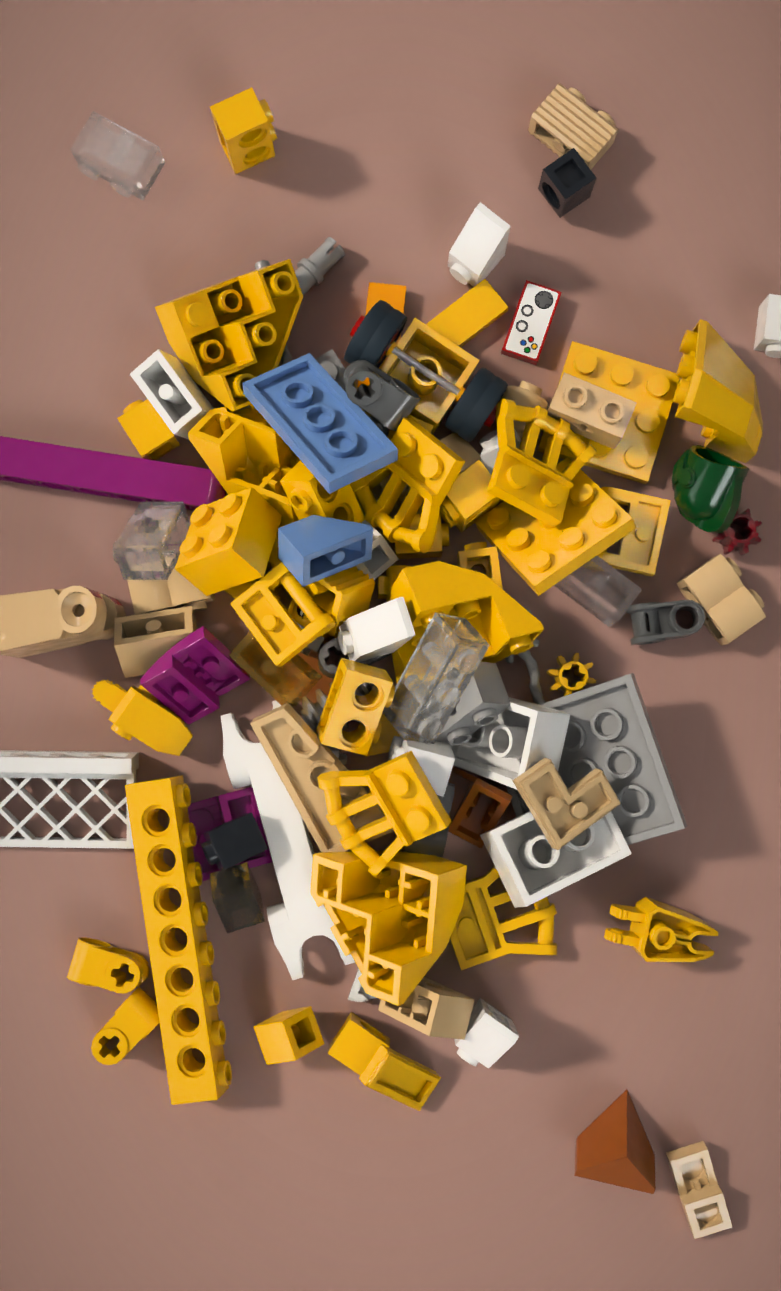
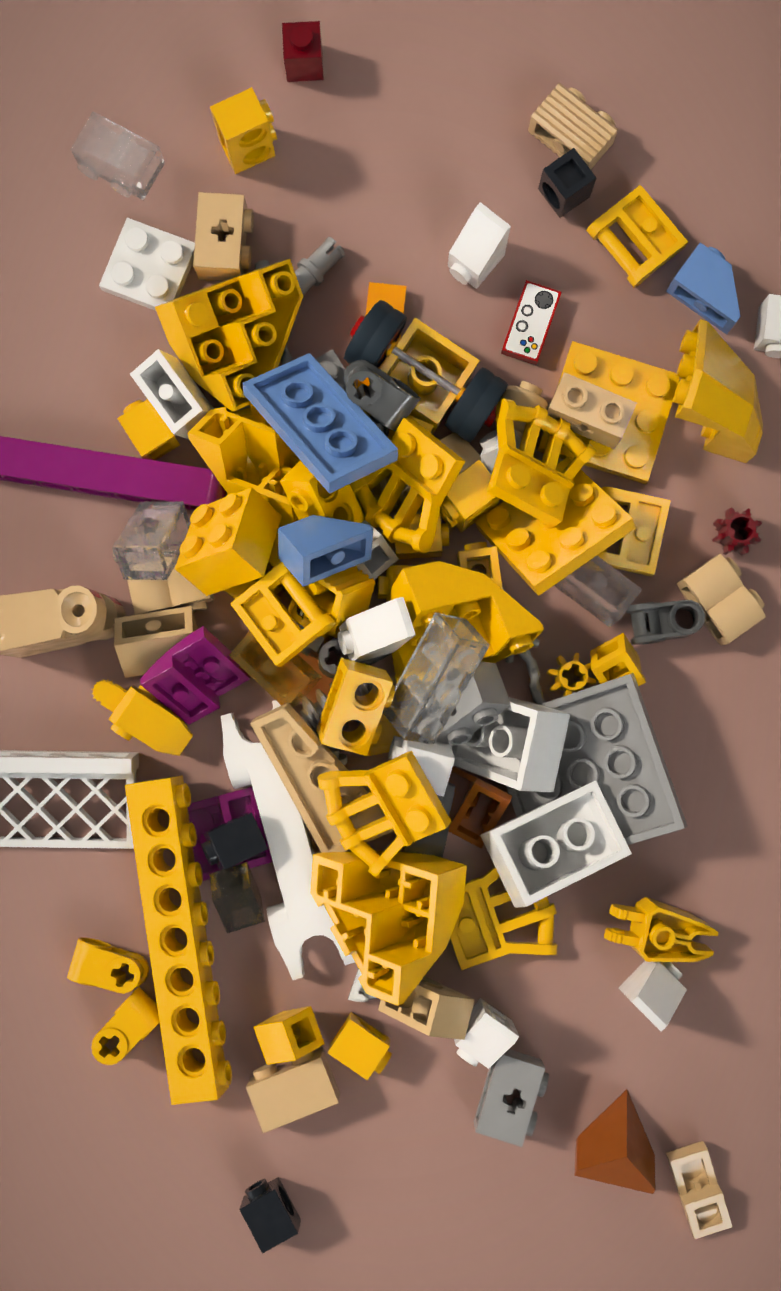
(147, 265): none -> white plate
(218, 216): none -> tan brick
(269, 1213): none -> black brick
(292, 1090): none -> tan brick
(302, 51): none -> dark red brick
(399, 1077): yellow tile -> none
(469, 314): yellow tile -> none
(515, 1120): none -> light grey brick
(563, 810): tan tile -> none
(616, 660): none -> yellow brick
(648, 230): none -> yellow plate
(655, 991): none -> white slope
(708, 287): none -> medium blue slope
(708, 487): dark green helmet -> none

